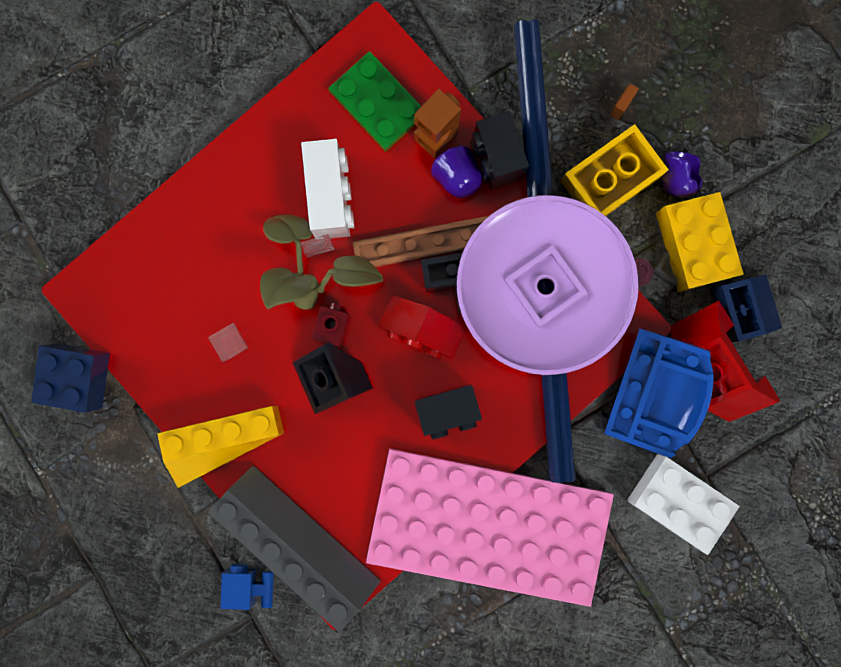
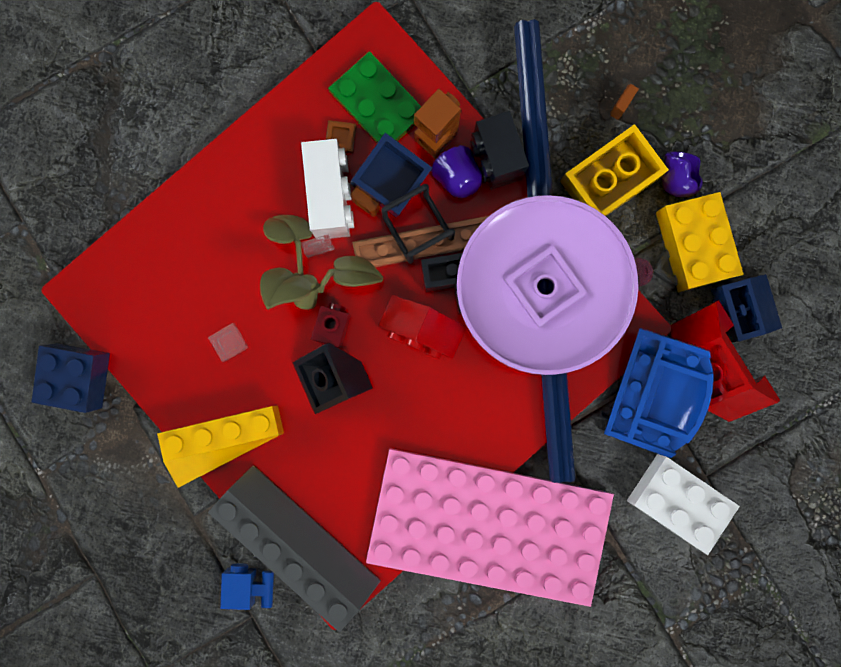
(344, 133): none -> dark orange tile
(365, 202): none -> dark orange tile
(390, 173): none -> dark blue piece
(448, 411): black brick -> none
(450, 233): none -> black piece

